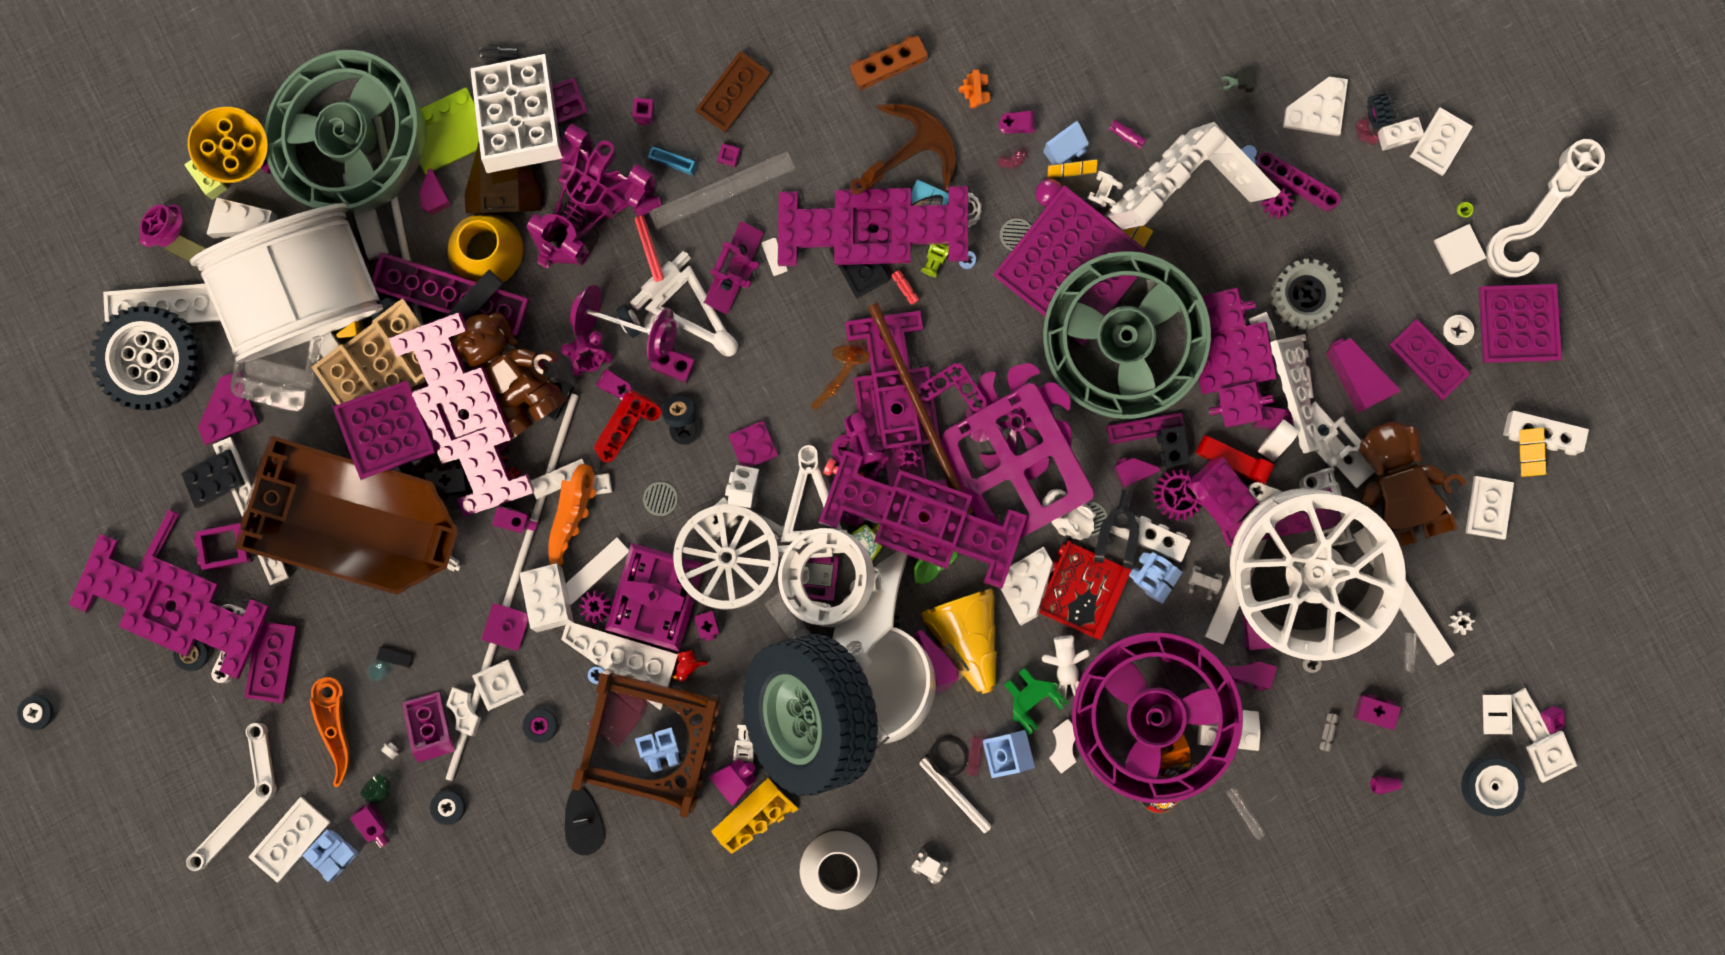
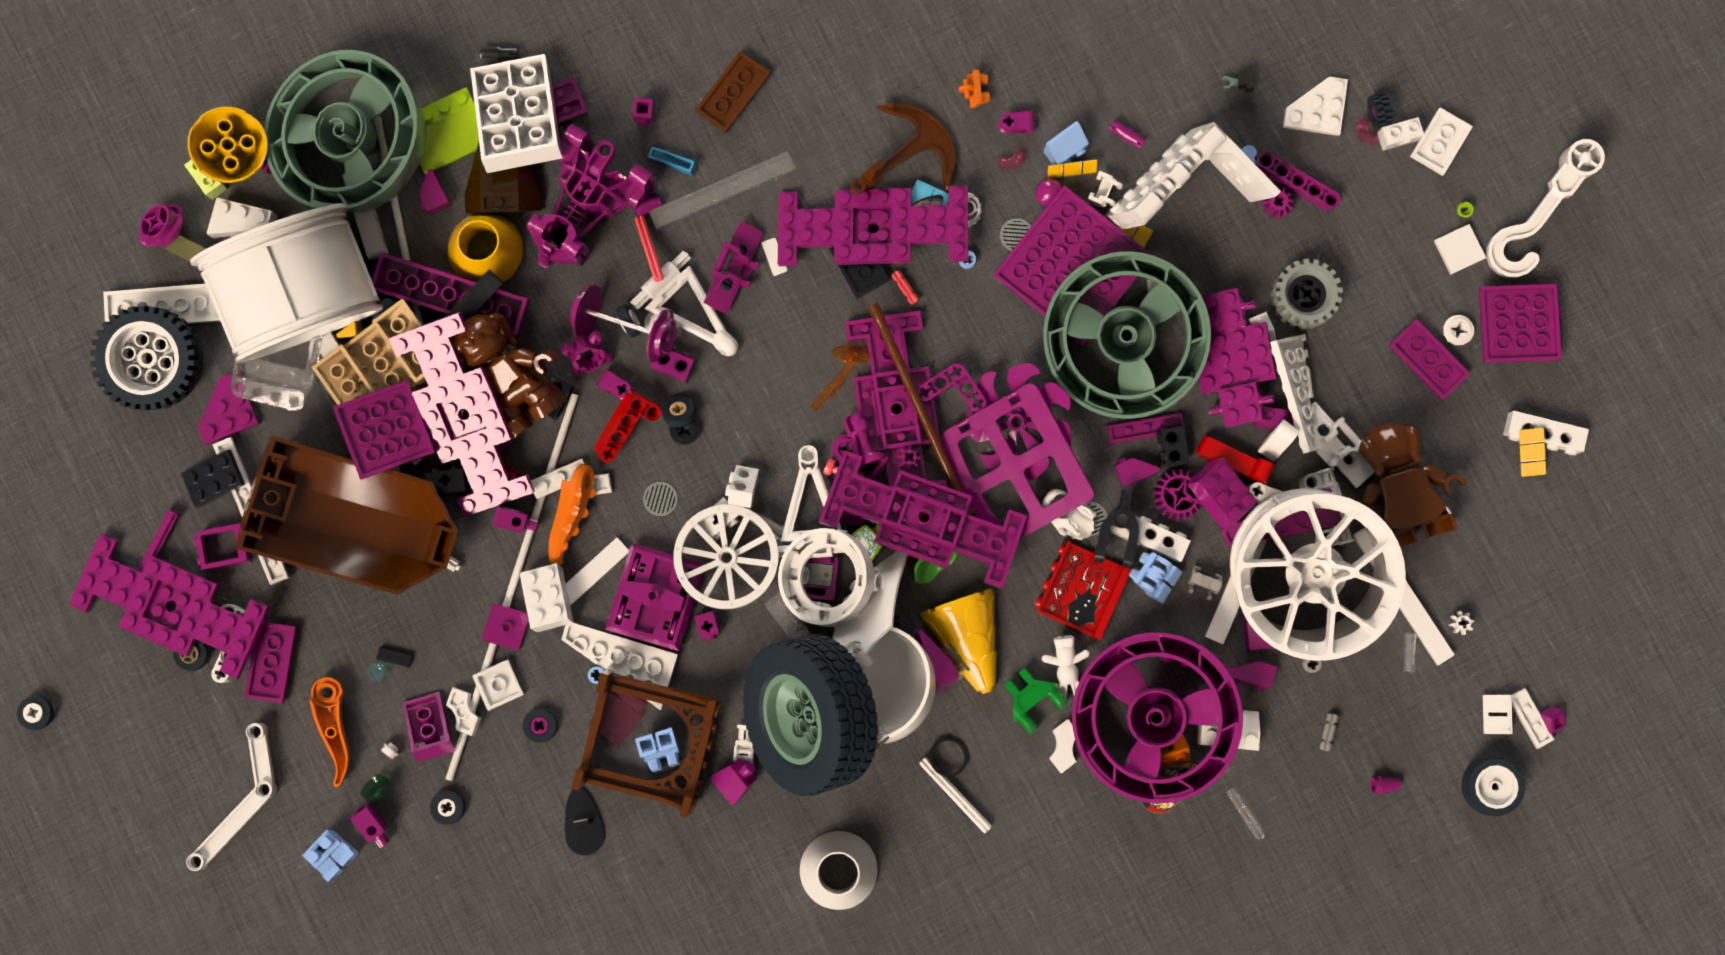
(289, 839): white plate -> none
(601, 603): magenta gear -> none
(686, 665): red animal -> none
(728, 155): magenta tile -> none
(753, 445): magenta plate -> none
(753, 816): yellow wedge -> none
(865, 79): dark orange brick -> none
(929, 867): piece -> none
(937, 253): lime connector -> none
(974, 756): clear pink axle -> none
(1008, 754): light blue slope -> none
(1027, 585): white plate -> none
(1359, 375): magenta slope -> none
(1365, 711): magenta brick -> none
(1489, 507): white plate -> none
(1551, 756): white plate -> none

